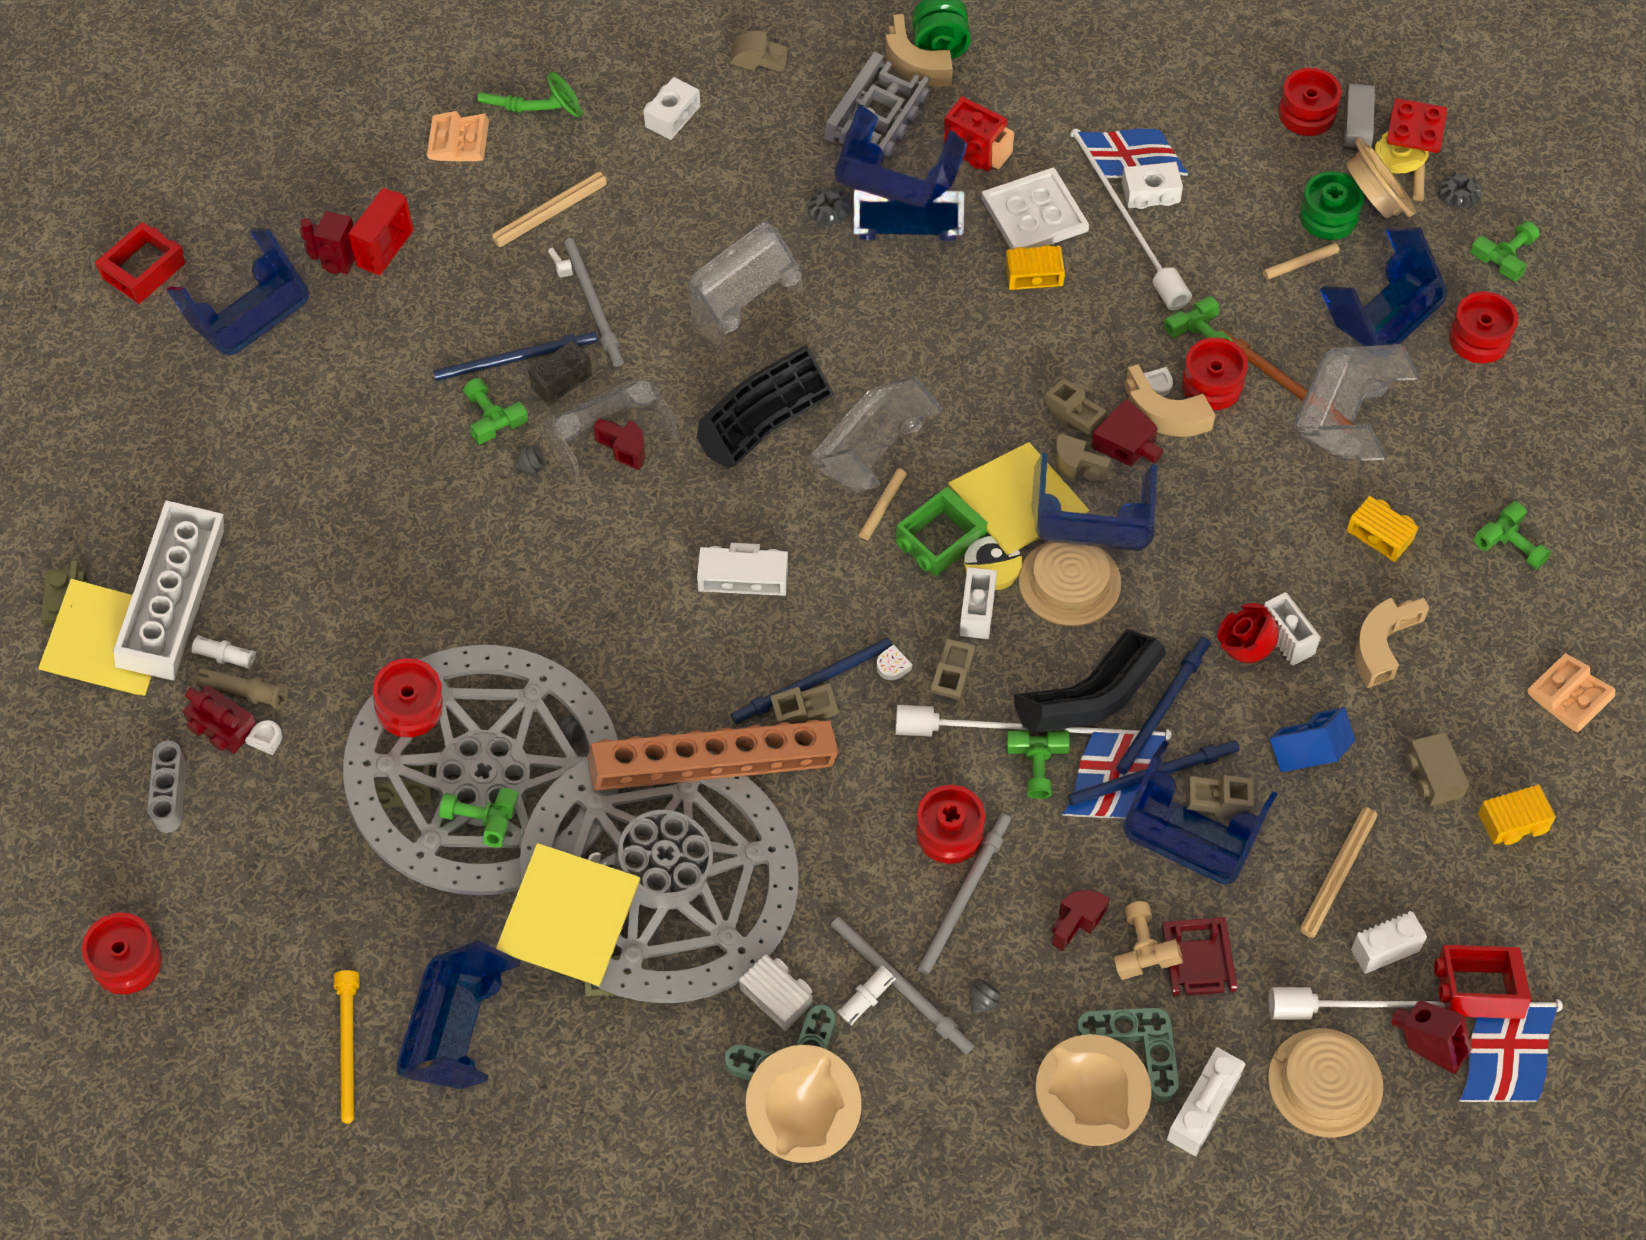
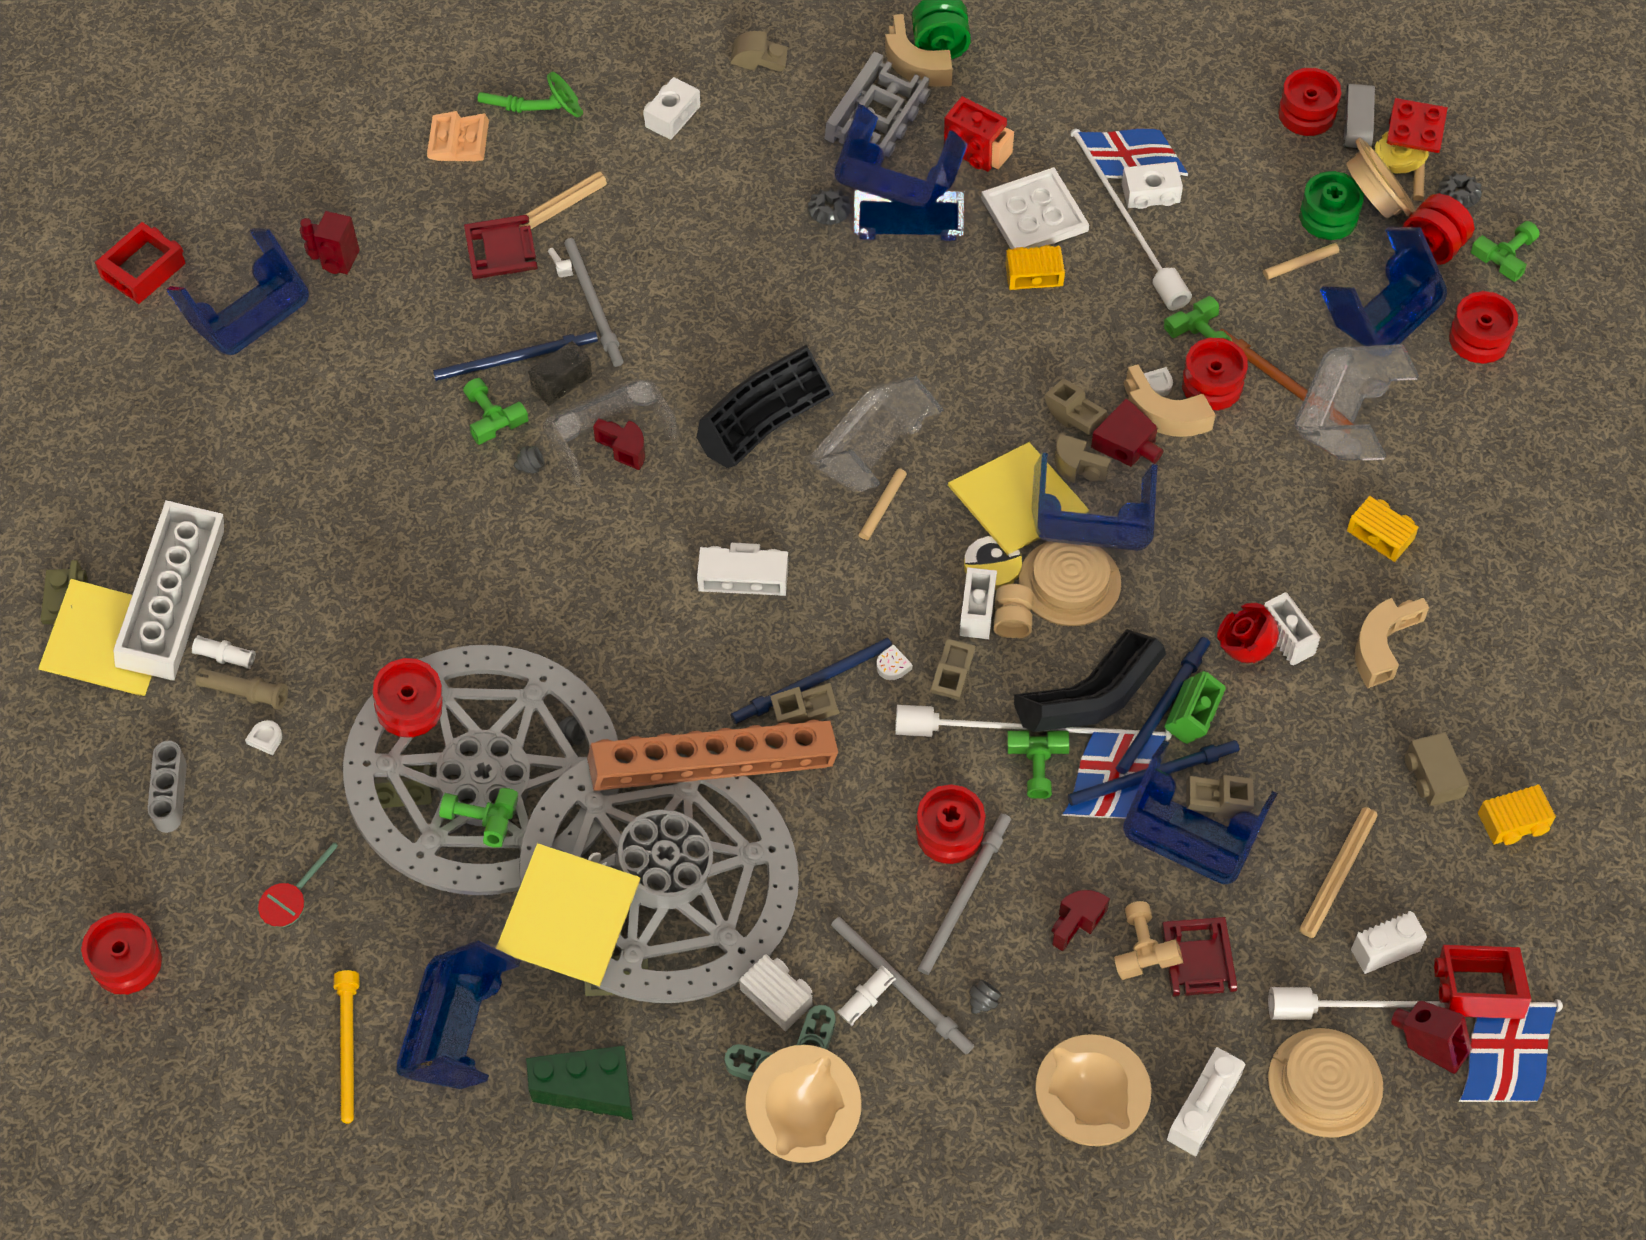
(217, 718): dark red brick -> none
(284, 902): none -> red piece
(381, 231): red window -> none
(505, 246): none -> dark red container
(583, 1080): none -> dark green wedge
(739, 277): clear windscreen -> none
(959, 512): bright green window -> none
(1013, 610): none -> tan wheel
(1150, 1038): sand green beam -> none
(1195, 707): none -> bright green brick
(1315, 742): blue panel -> none
(1444, 224): none -> red wheel
(1506, 530): bright green bar -> none
(1571, 692): light nougat slope -> none

